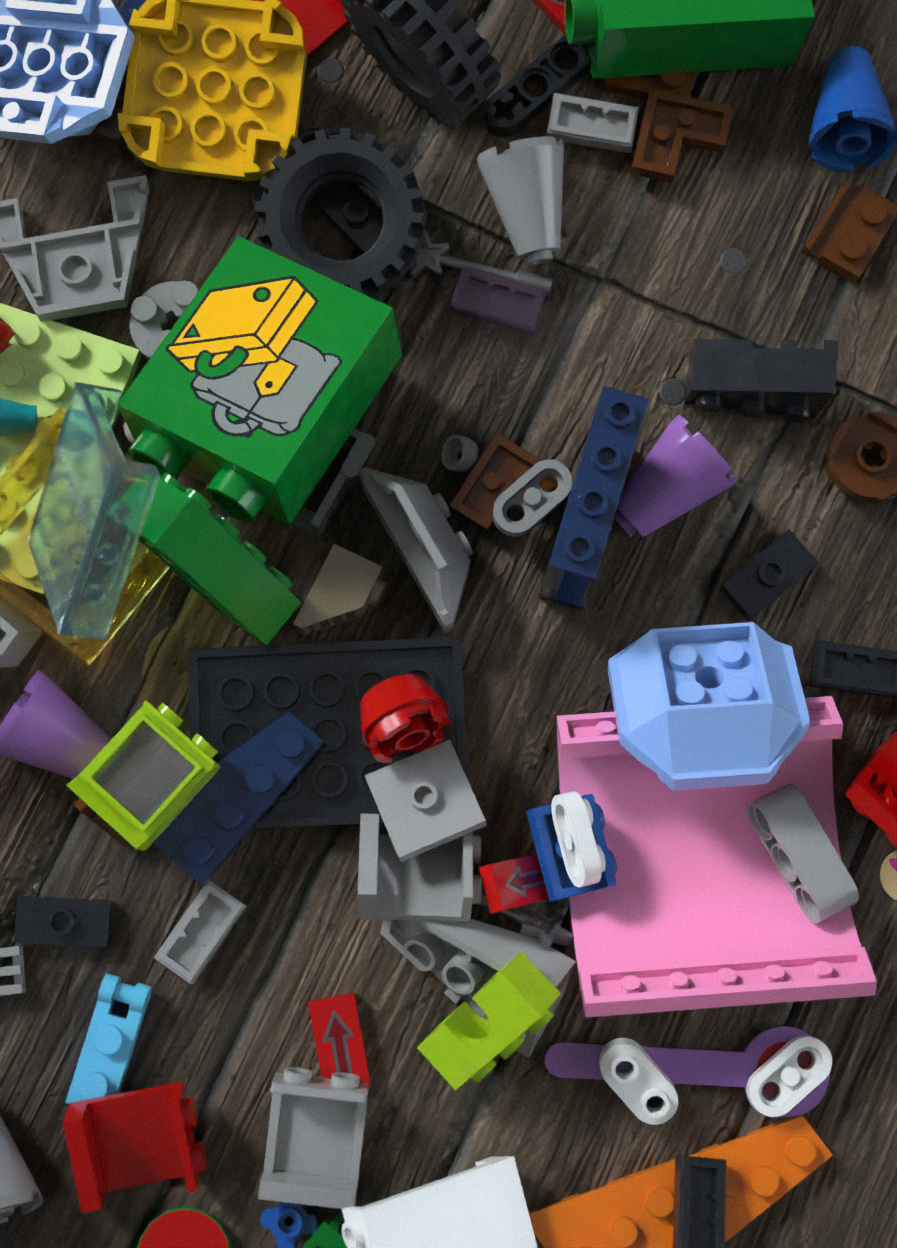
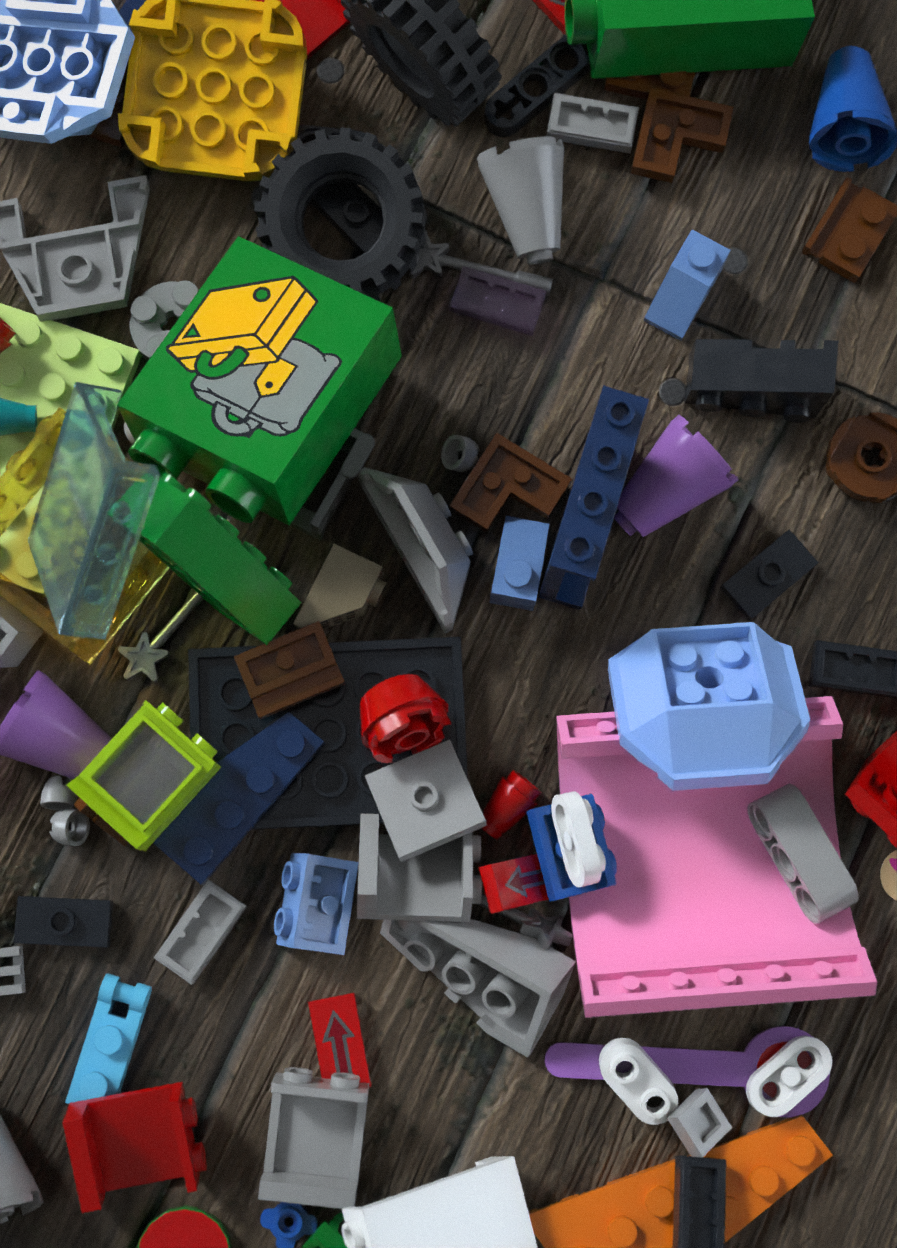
(57, 795): none -> light grey hinge
(79, 827): none -> light grey hinge
(148, 652): none -> flat silver piece
(289, 670): none -> reddish brown plate
(316, 903): none -> medium blue bracket
(509, 803): none -> red cone
(513, 1001): lime arch -> none
(519, 563): none -> medium blue slope
(531, 499): light grey plate -> none
(686, 284): none -> medium blue slope
(699, 1122): none -> light grey plate

